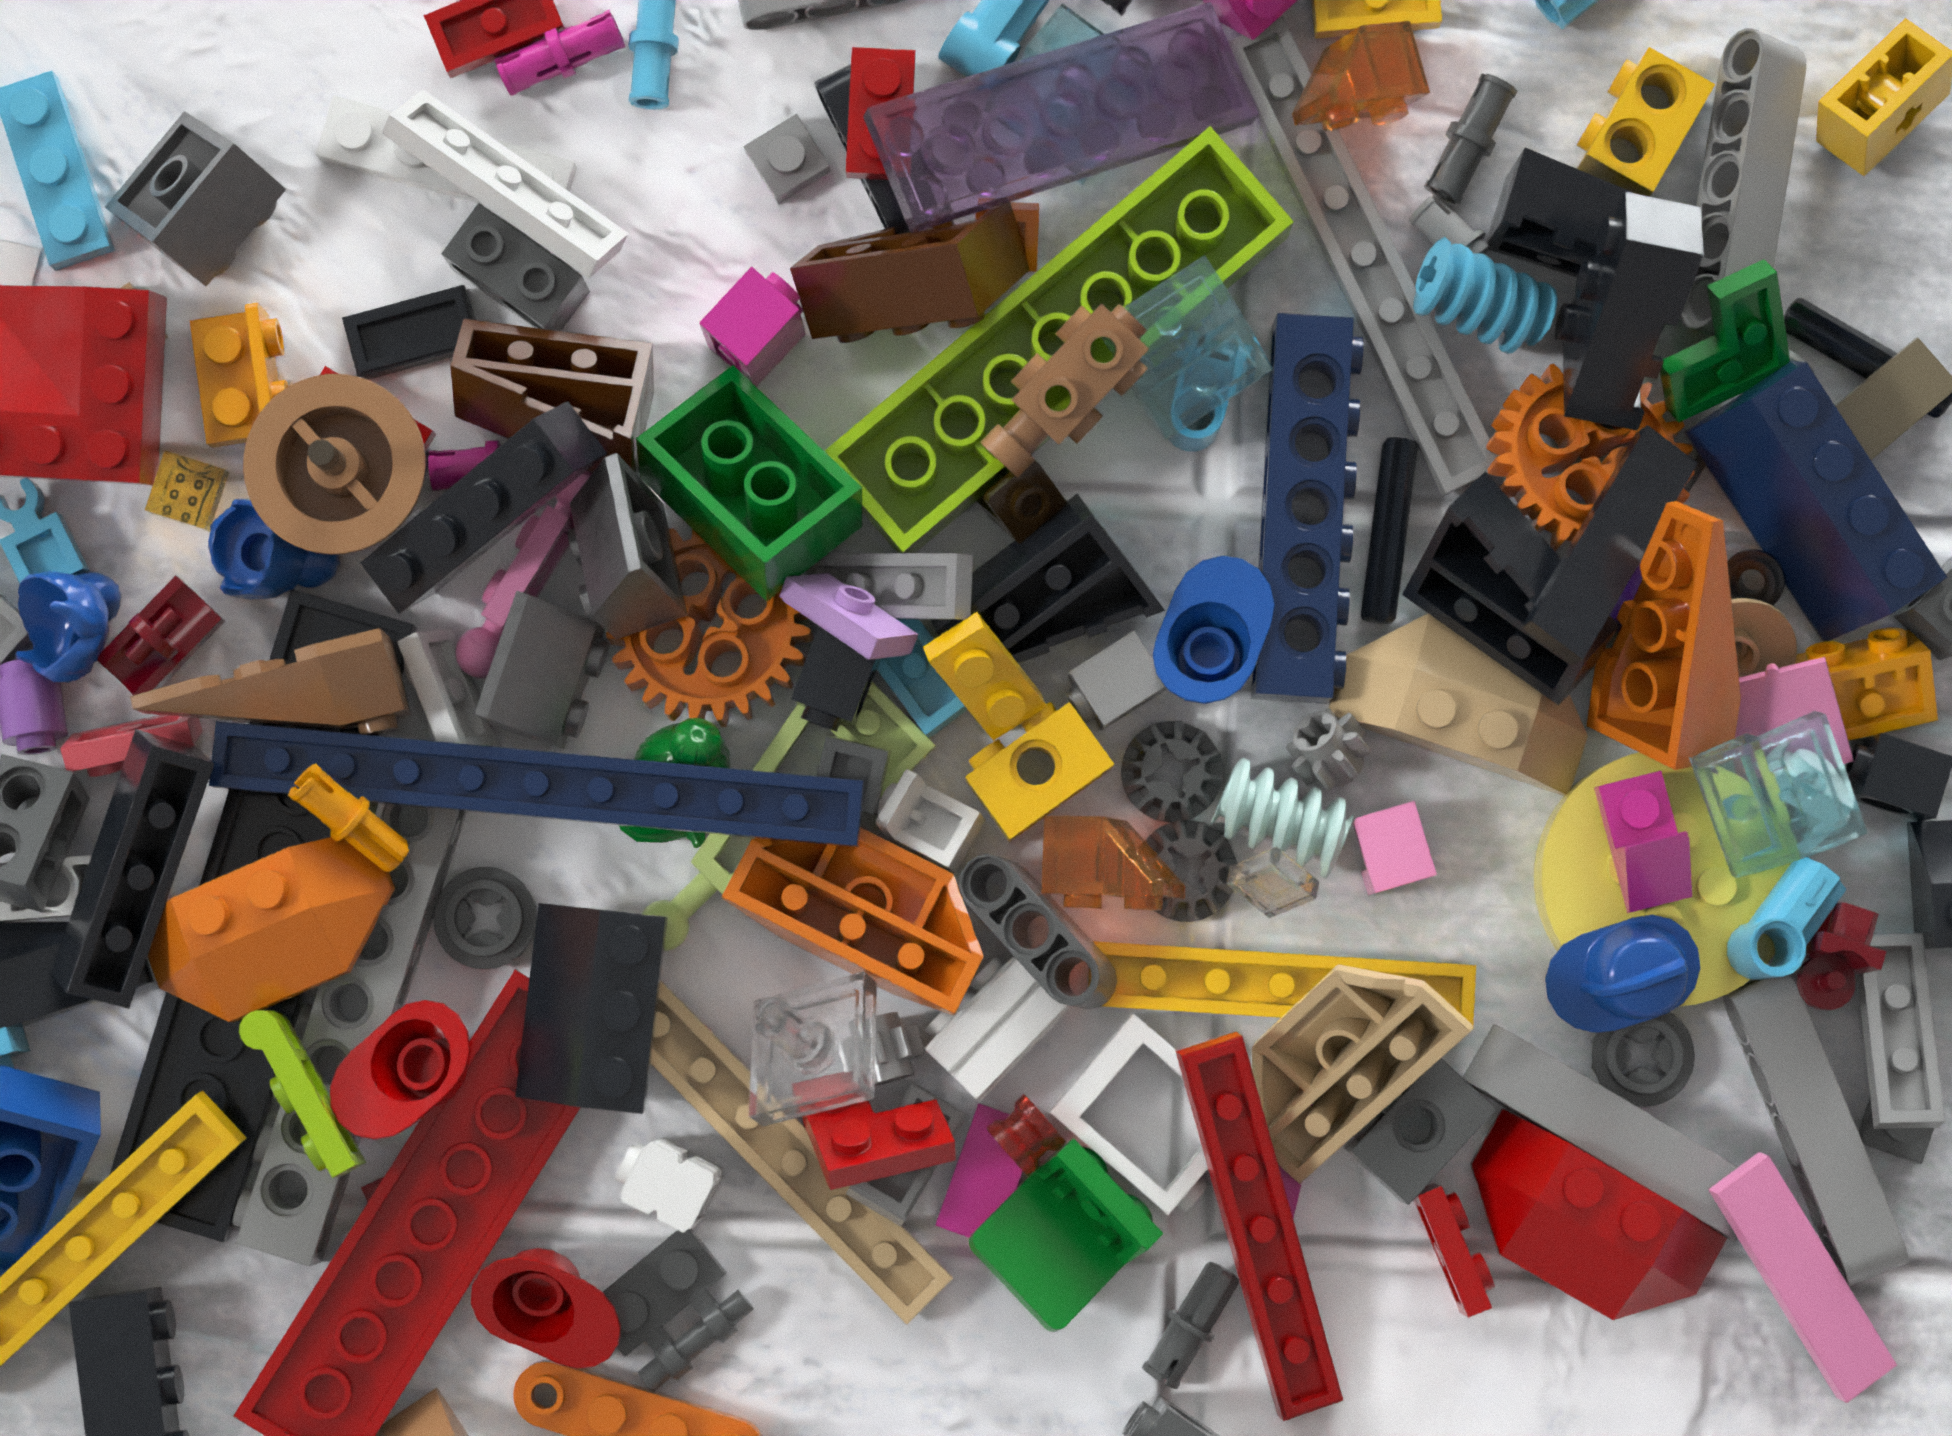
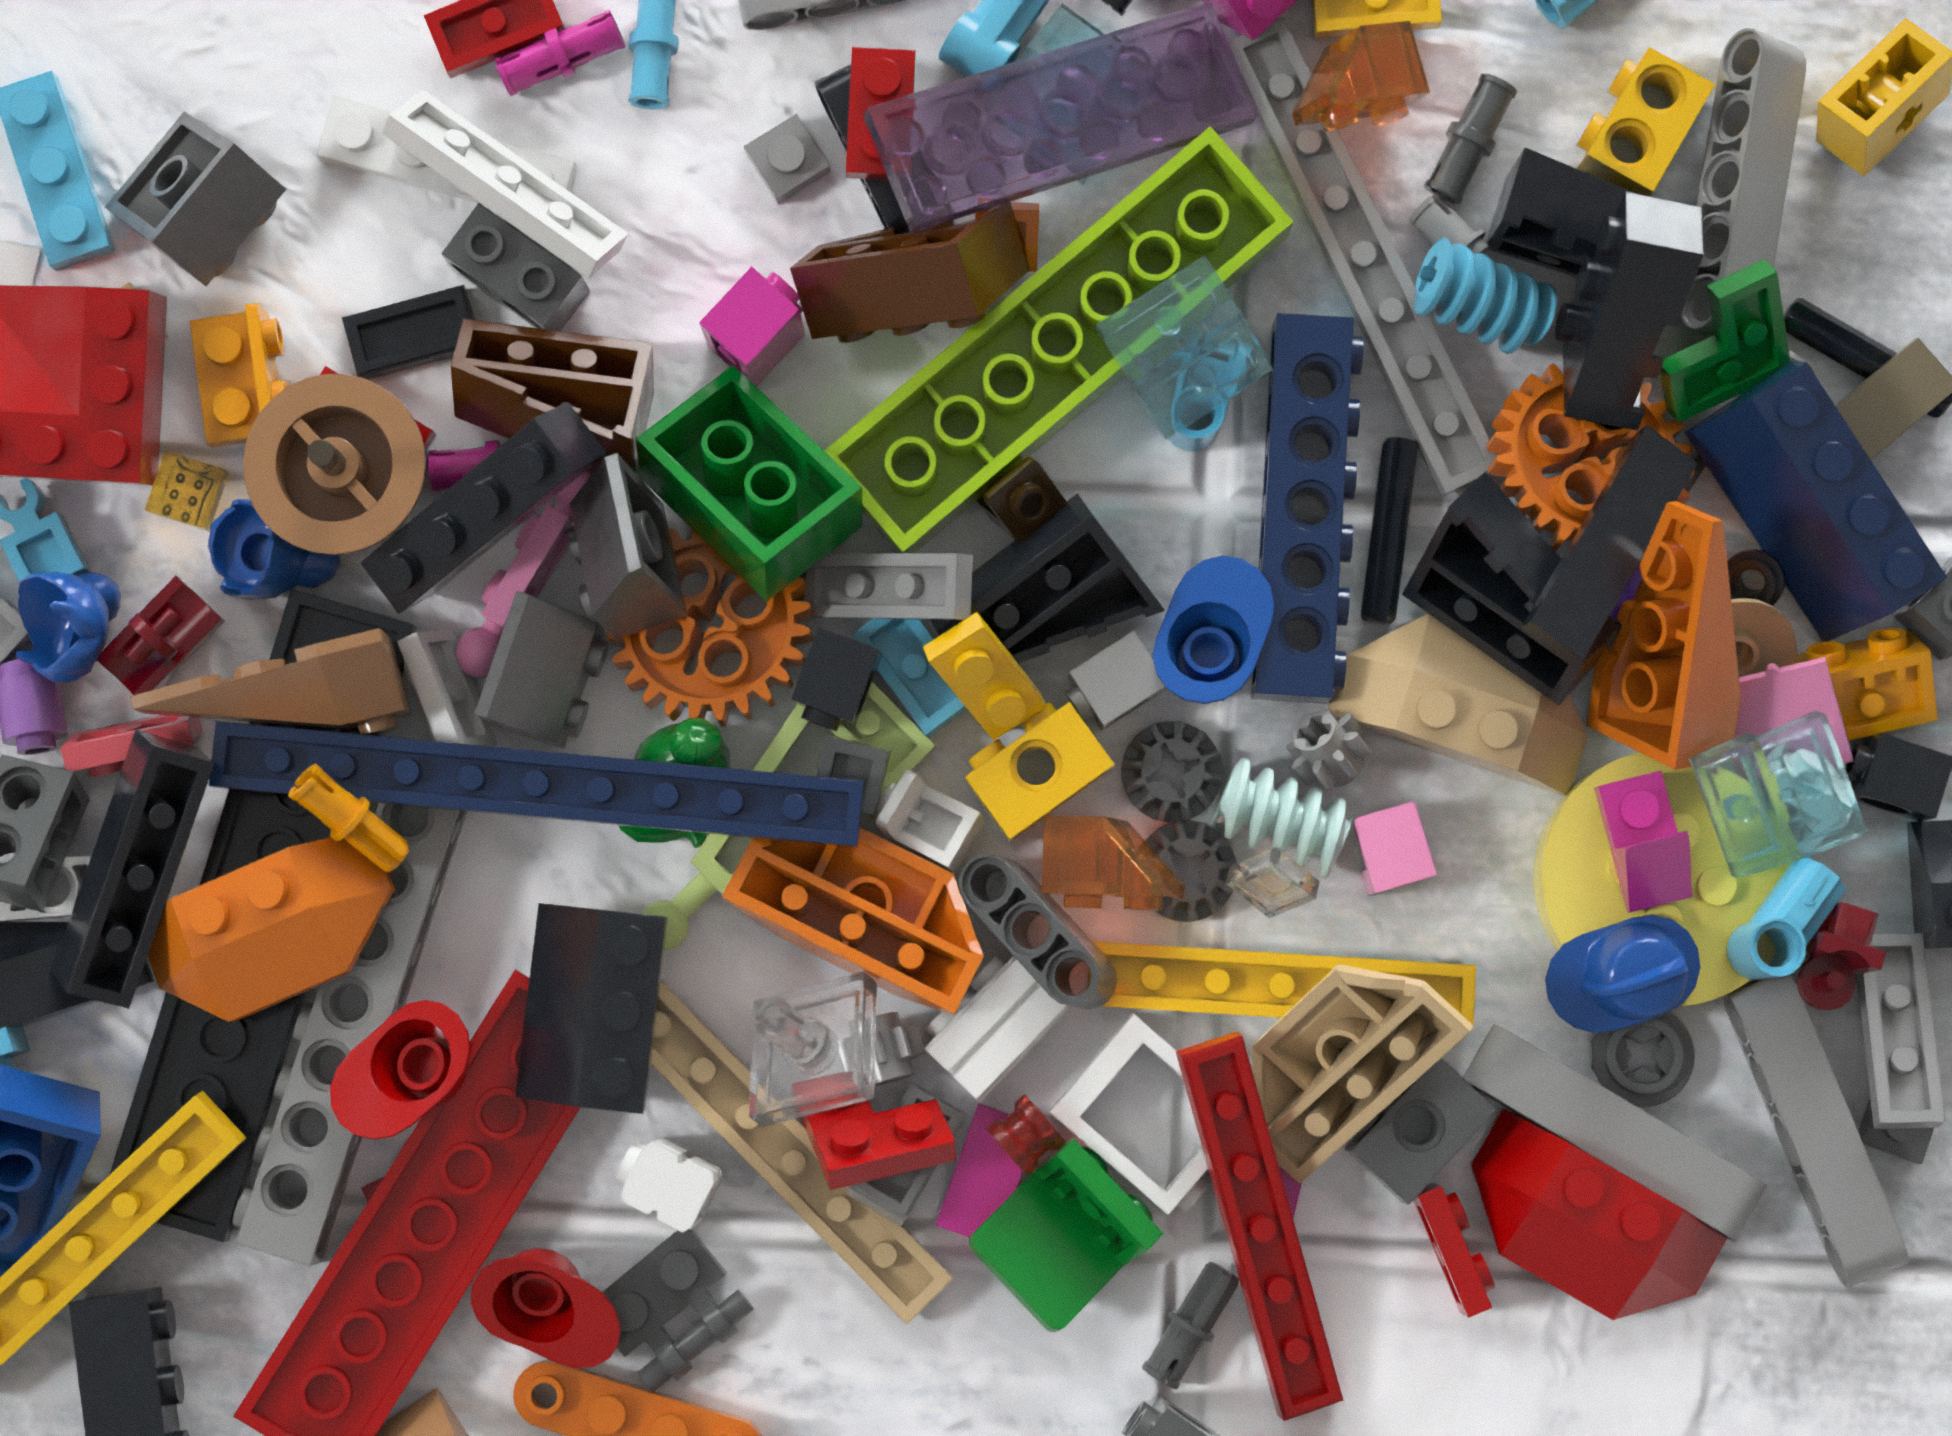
(303, 1091): lime plate -> none
(454, 917): dark grey gear -> none
(848, 615): lavender plate -> none
(1079, 374): medium nougat brick -> none
(1802, 1277): bright pink tile -> none

